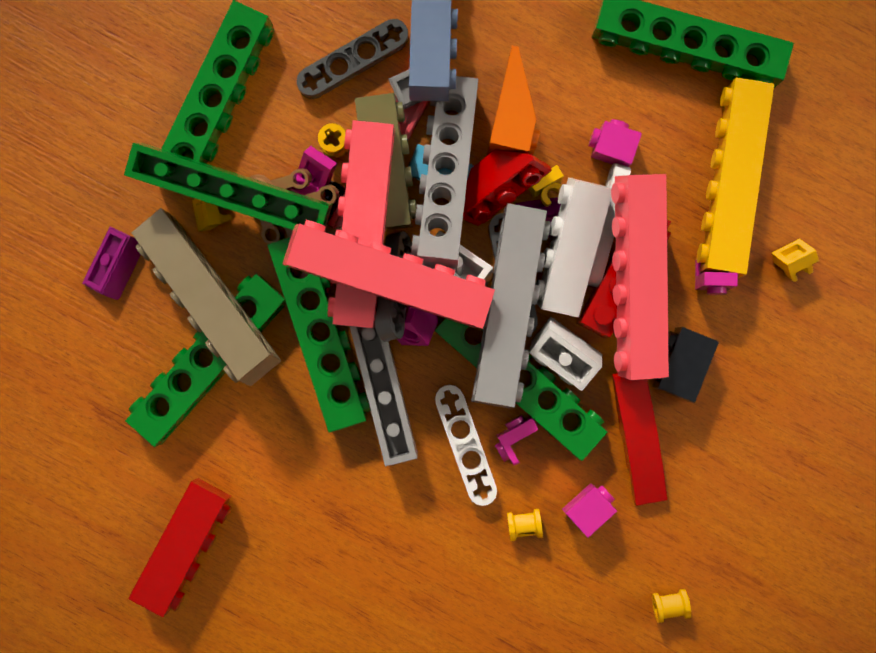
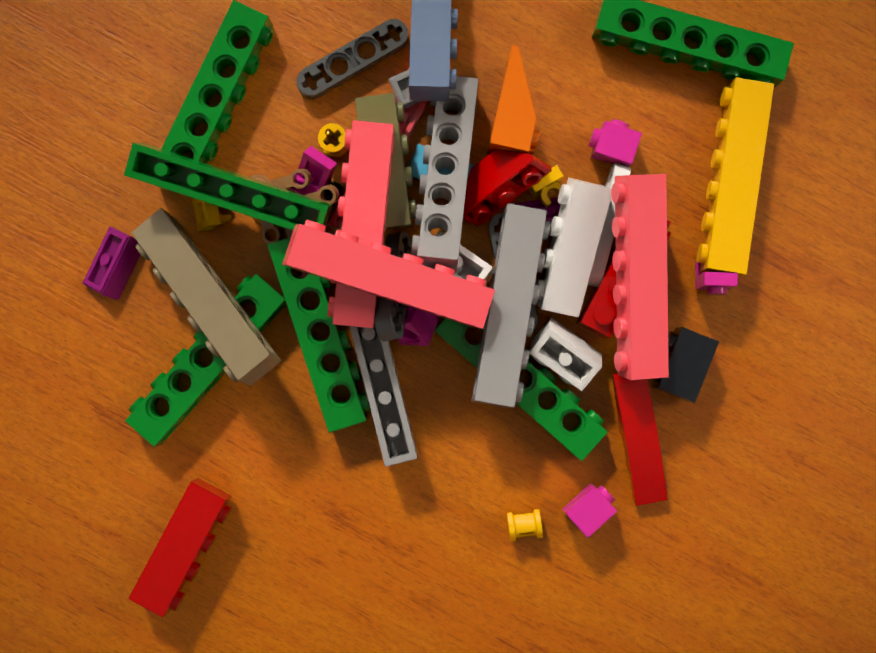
(466, 444): white beam -> none
(516, 430): dark pink bracket -> none
(671, 606): yellow bush -> none
(795, 257): yellow tile -> none

